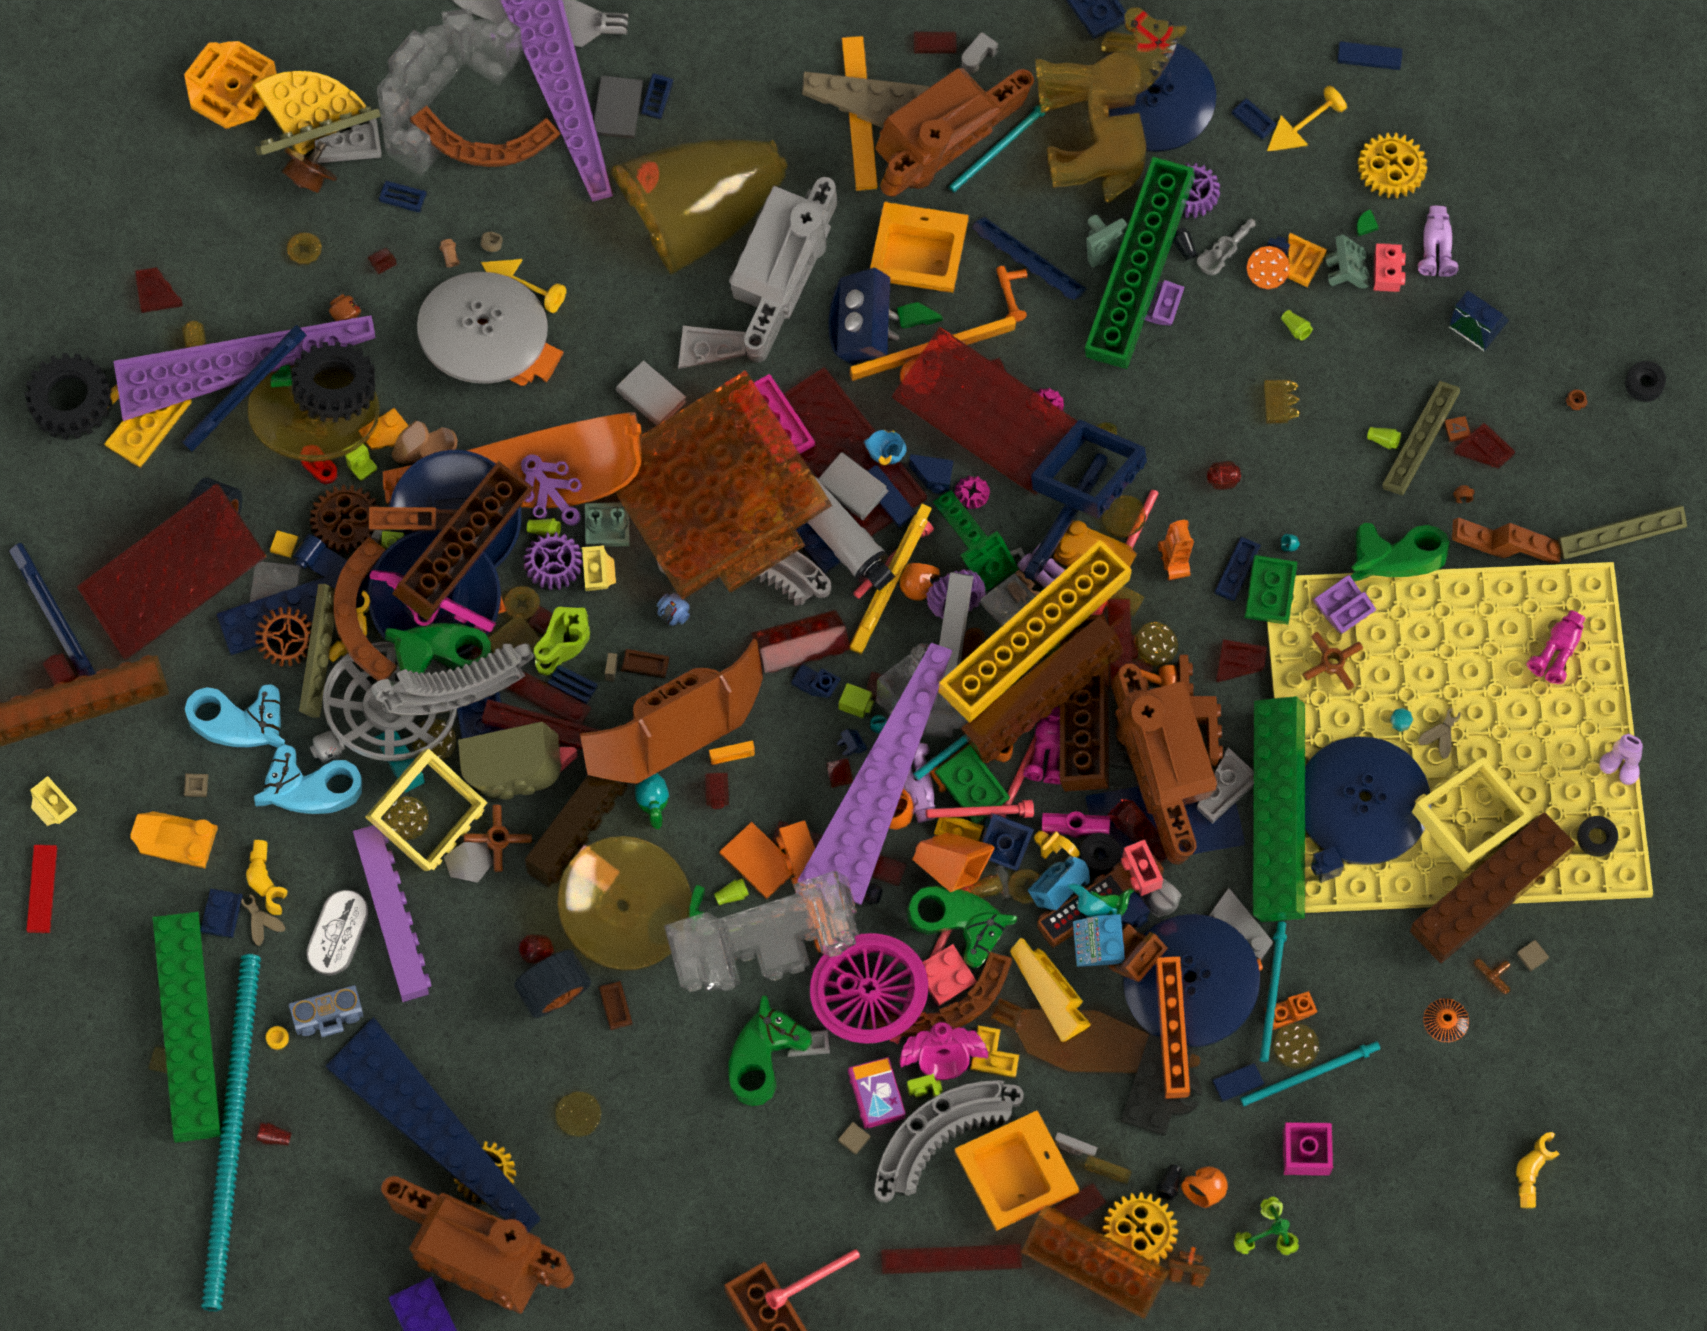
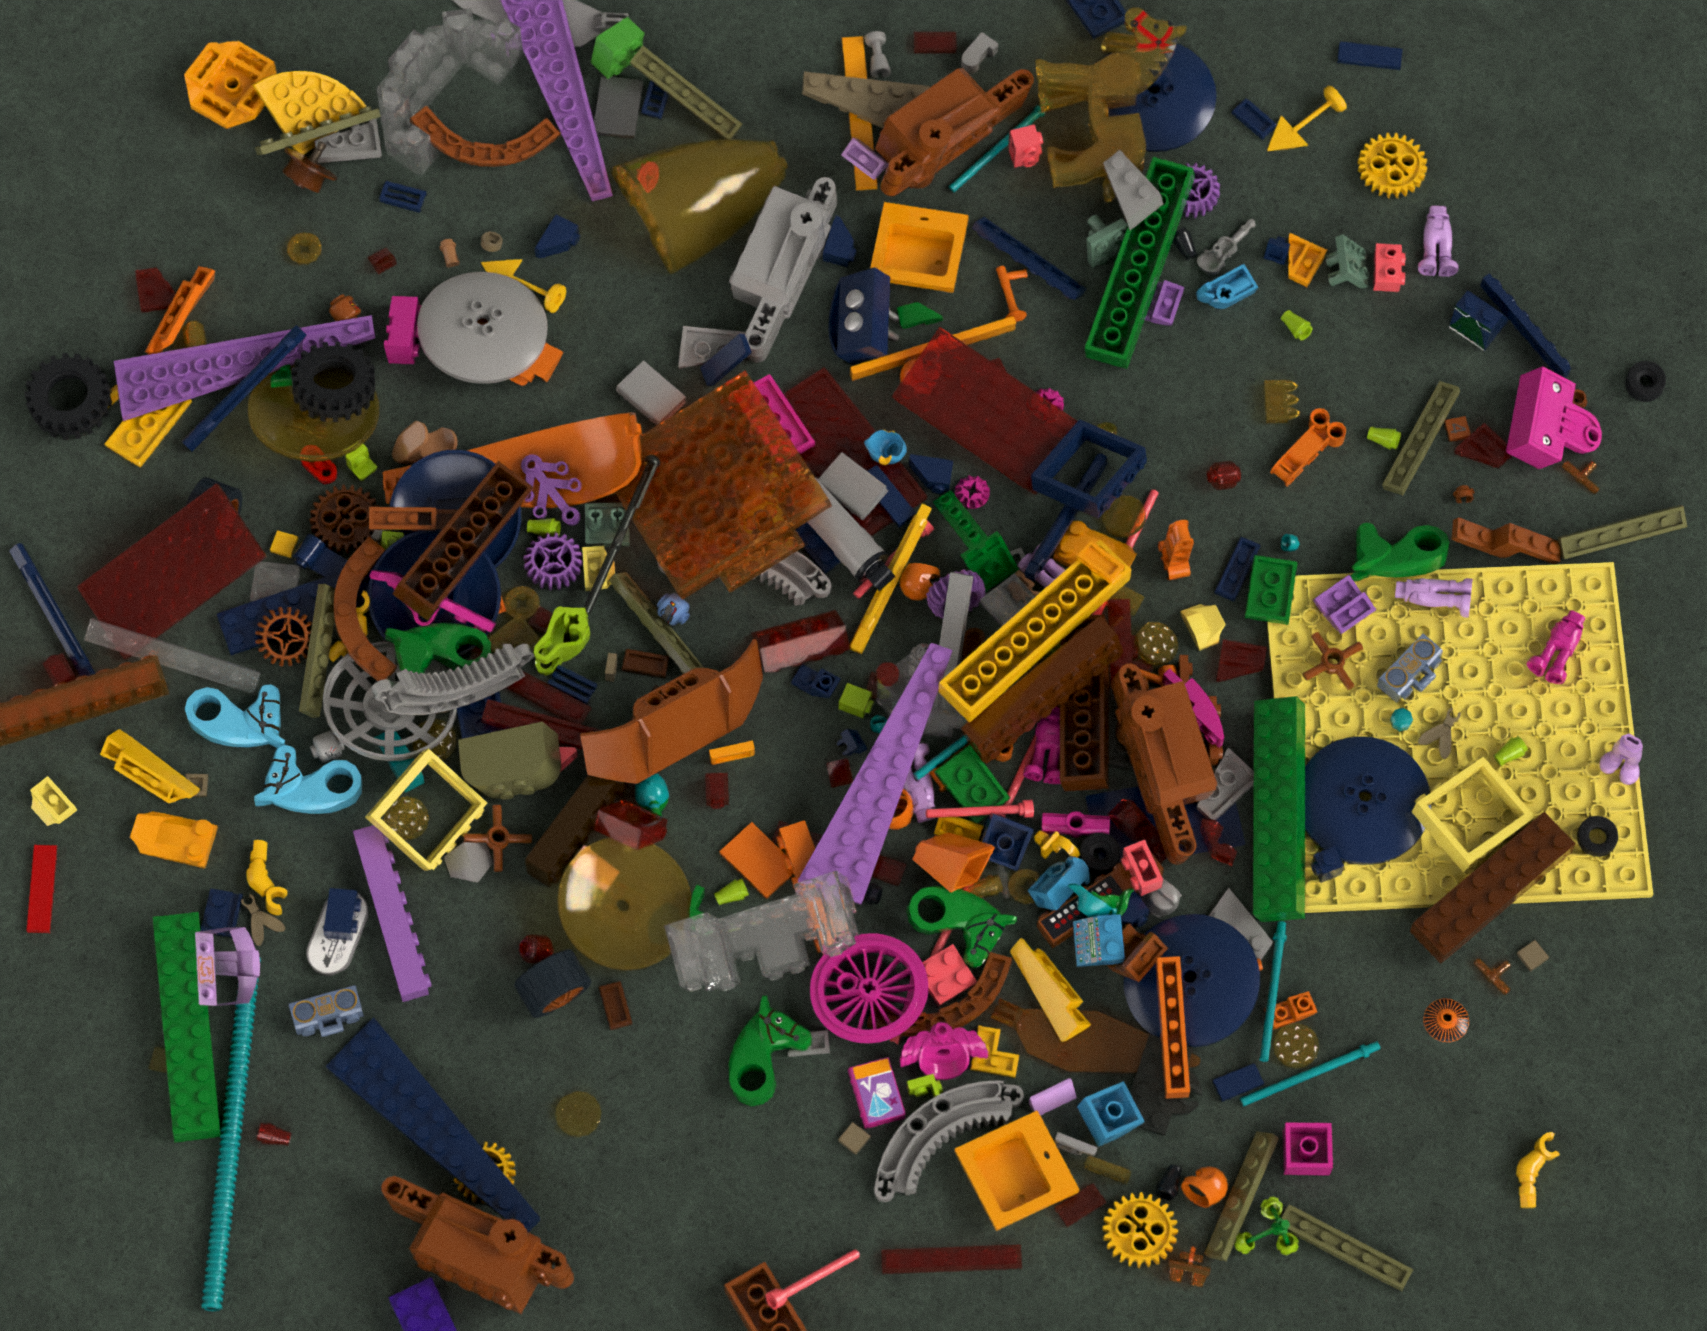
(146, 768): none -> yellow wedge
(173, 656): none -> clear tile
(179, 309): none -> orange wedge
(240, 963): none -> lavender piece
(277, 1037): yellow tile -> none
(341, 914): none -> dark blue brick
(387, 430): light orange wing -> none
(402, 330): none -> dark pink wedge
(557, 238): none -> dark blue slope
(616, 47): none -> bright green brick
(631, 824): none -> clear red window
(652, 463): none -> pearl dark grey bar
(660, 629): none -> olive plate
(685, 93): none -> olive plate
(725, 360): none -> dark blue tile
(839, 245): none -> dark blue slope
(864, 158): none -> lavender slope
(878, 60): none -> light grey piece
(887, 674): none -> clear red tile
(1025, 146): none -> coral brick
(1053, 1097): none -> lavender slope
(1095, 1261): clear orange brick -> none
(1100, 561): none -> light orange tile
(1110, 1113): none -> dark azure slope
(1132, 189): none -> light grey wedge
(1203, 624): none -> light yellow slope
(1203, 708): none -> dark pink slope
(1212, 832): none -> clear red slope
(1234, 284): none -> dark azure piece
(1241, 1196): none -> olive plate
(1268, 267): orange tile -> none
(1308, 446): none -> orange piece
(1347, 1248): none -> olive plate
(1366, 223): green tile -> none
(1402, 675): none -> sand blue piece
(1424, 593): none -> lavender piece
(1511, 750): none -> lime cone
(1521, 321): none -> dark blue plate
(1548, 420): none -> dark pink brick
(1582, 476): none -> clear orange piece

